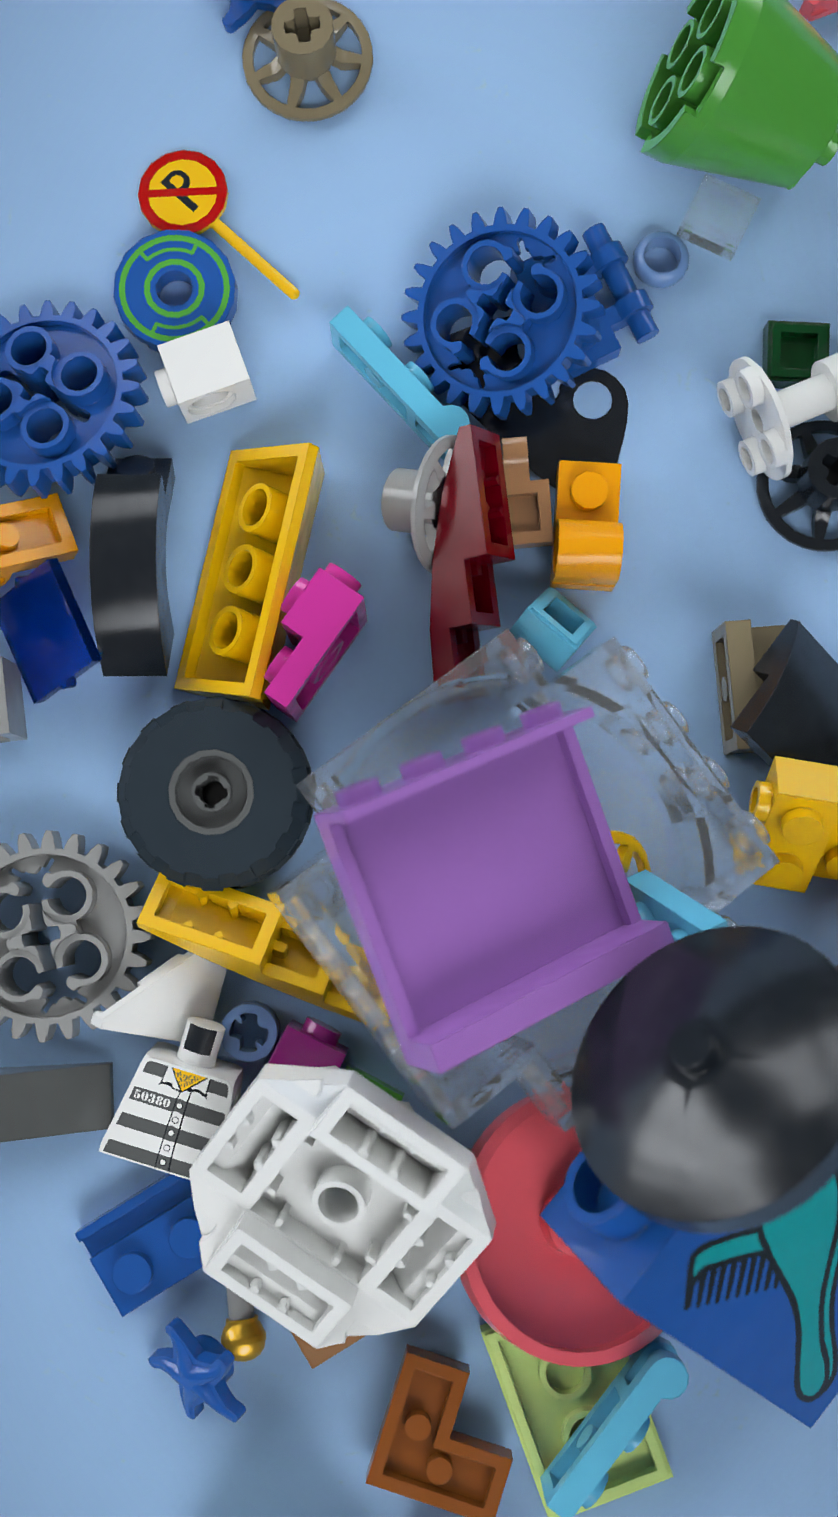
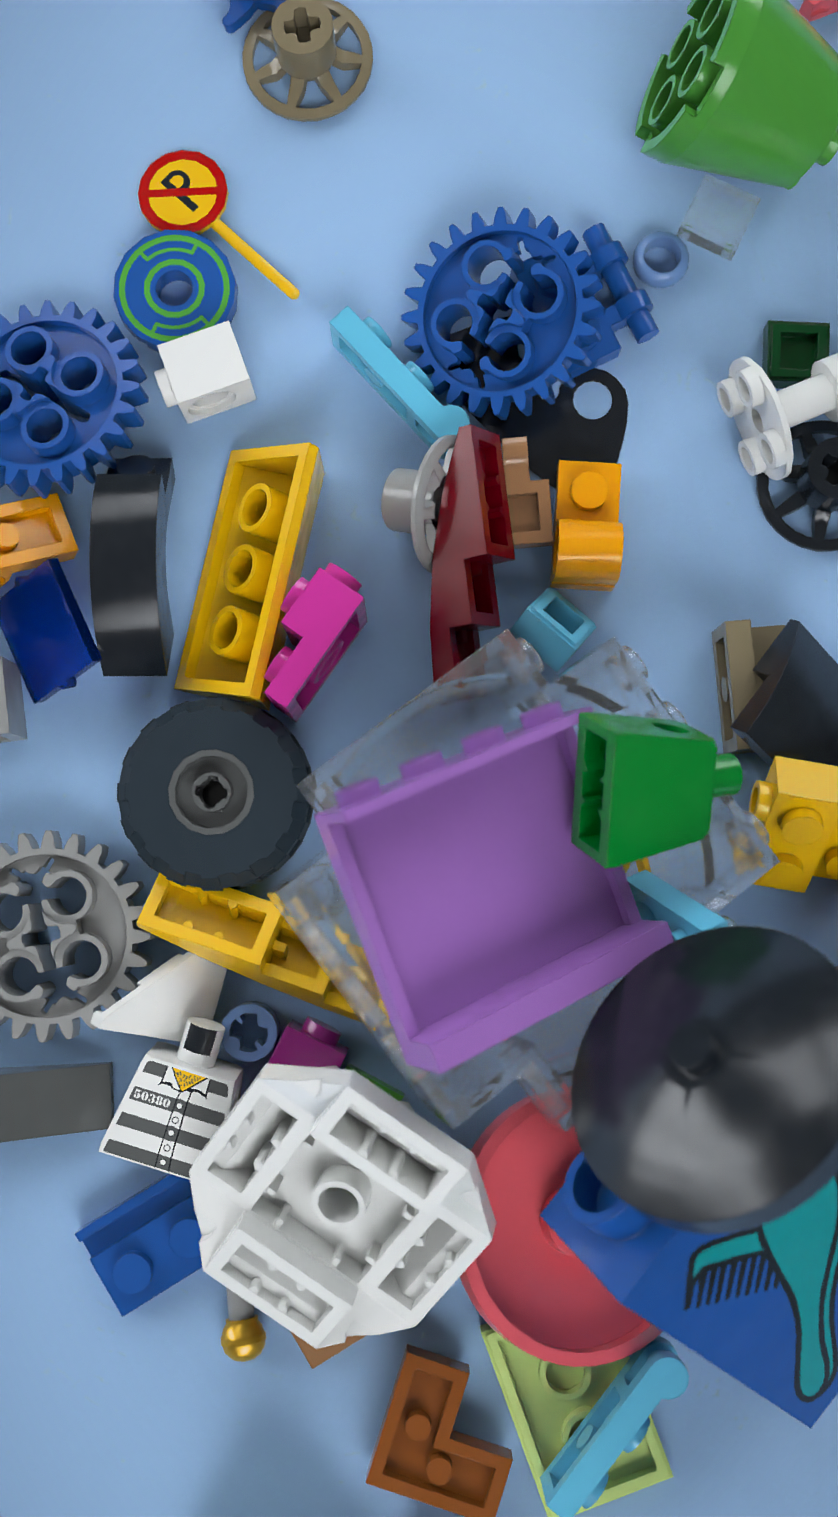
(200, 1369): blue animal -> none
(645, 786): none -> green torso

